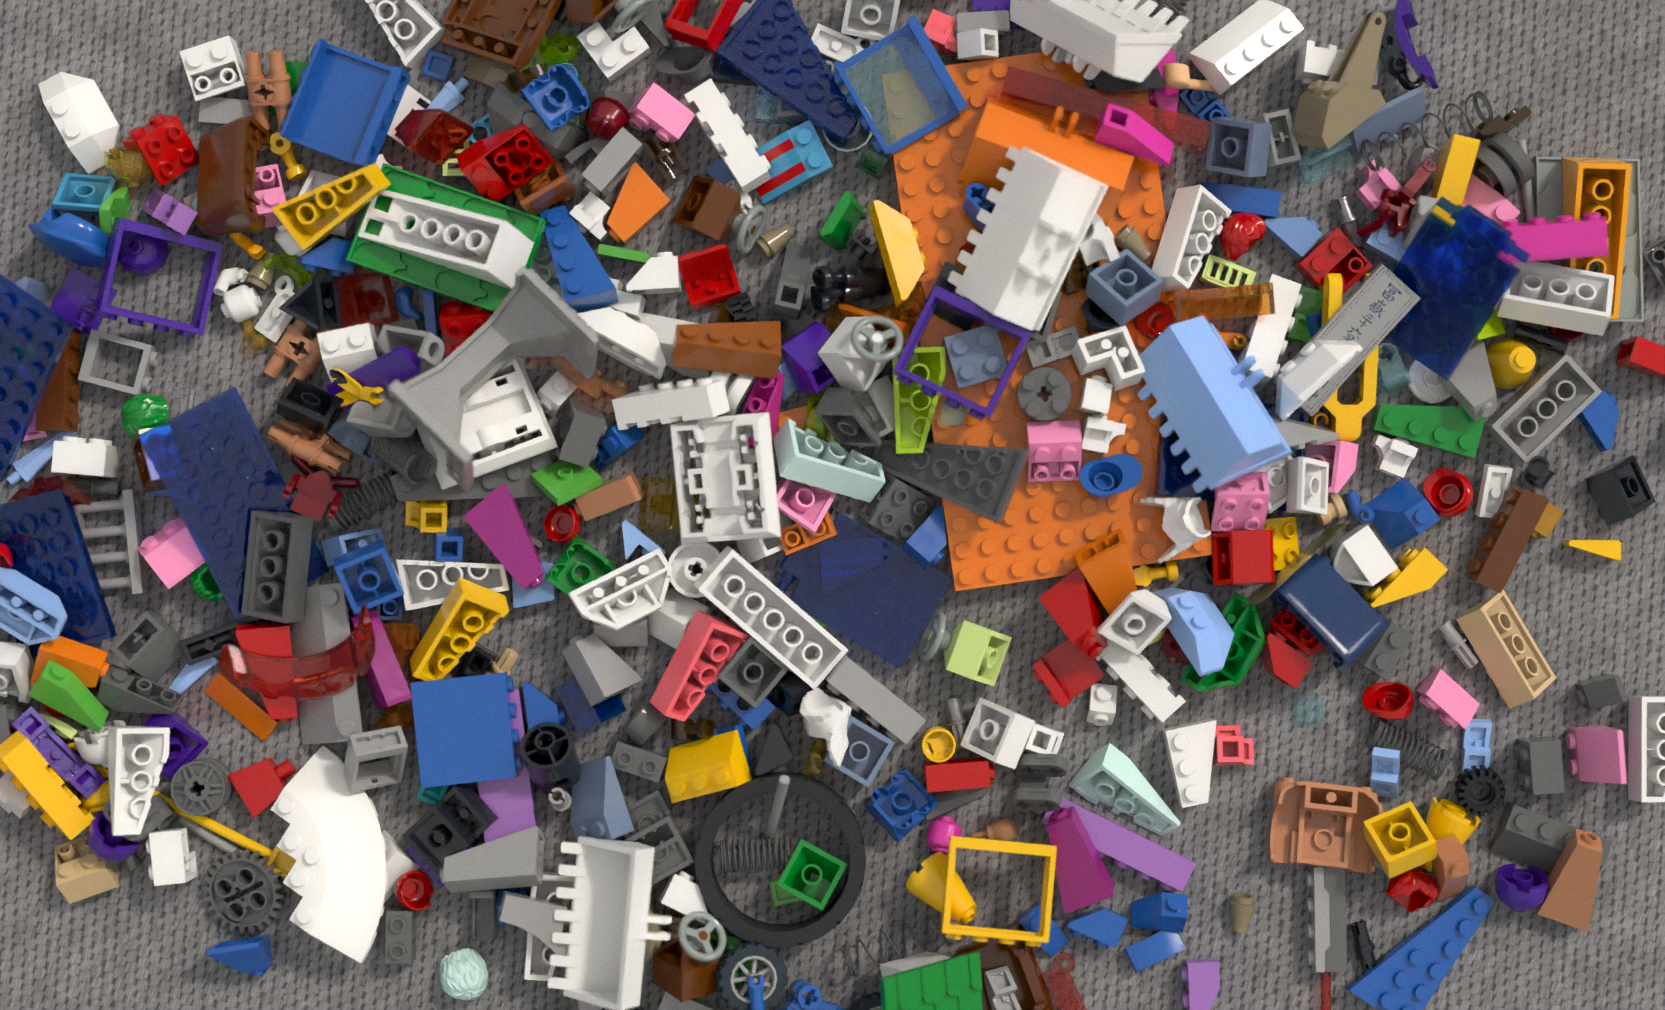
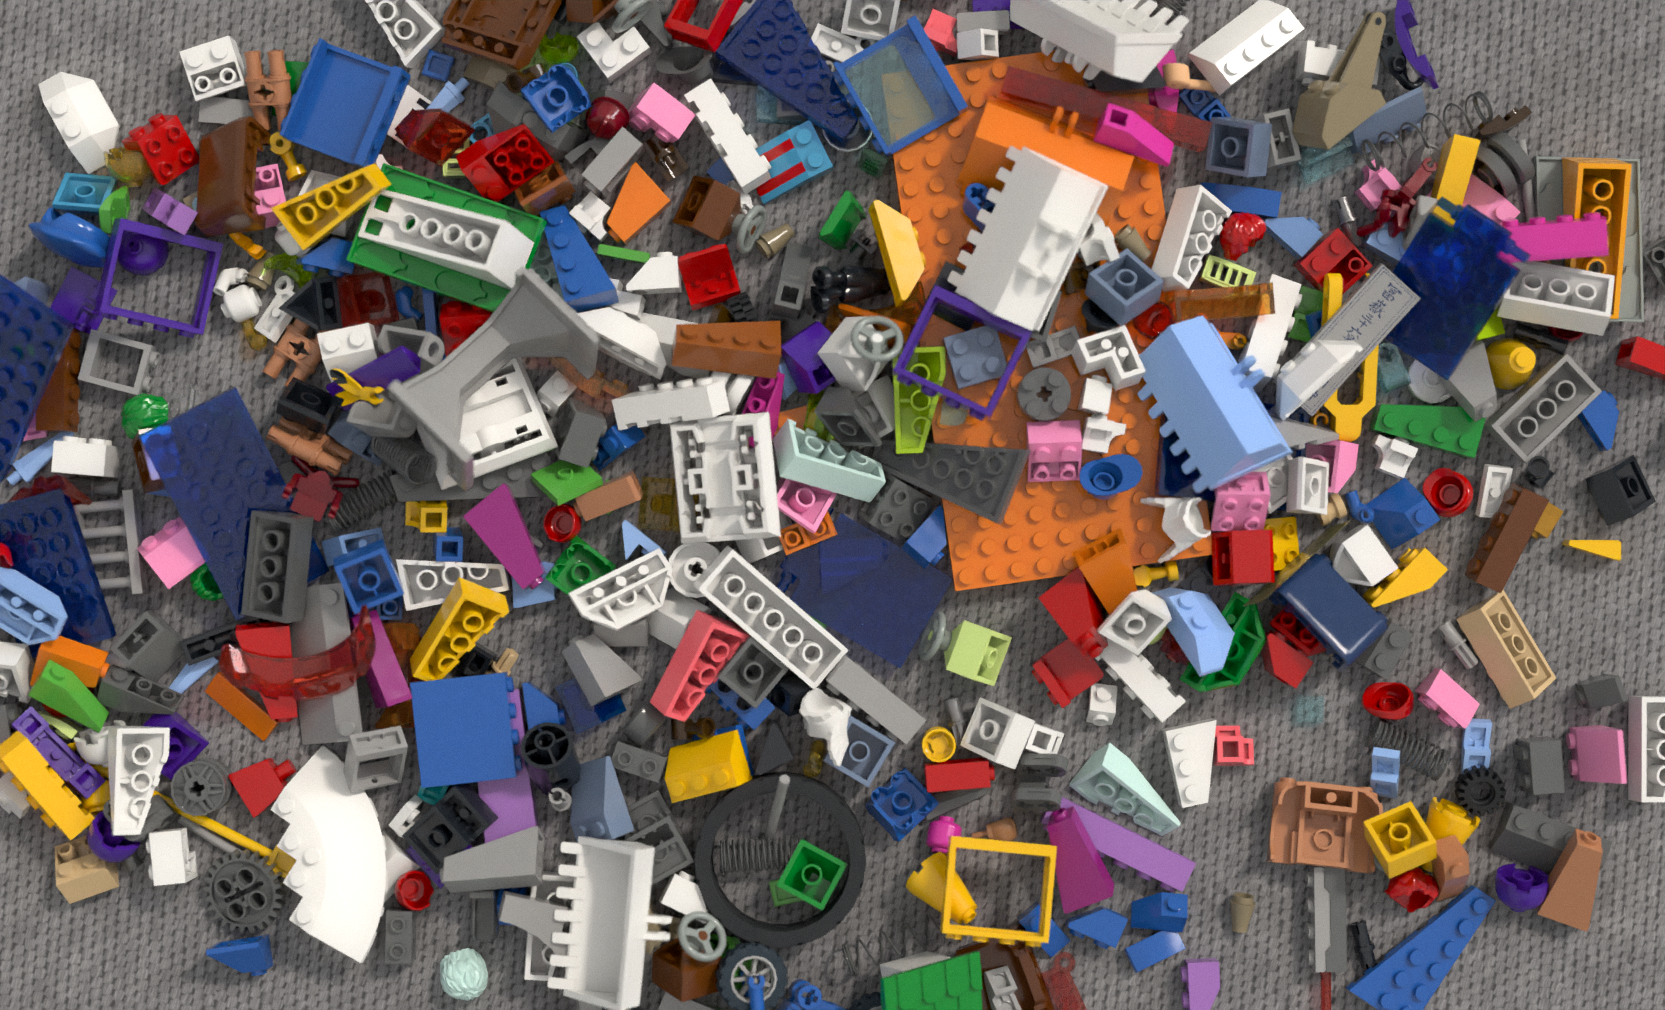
(405, 816): none -> white bracket

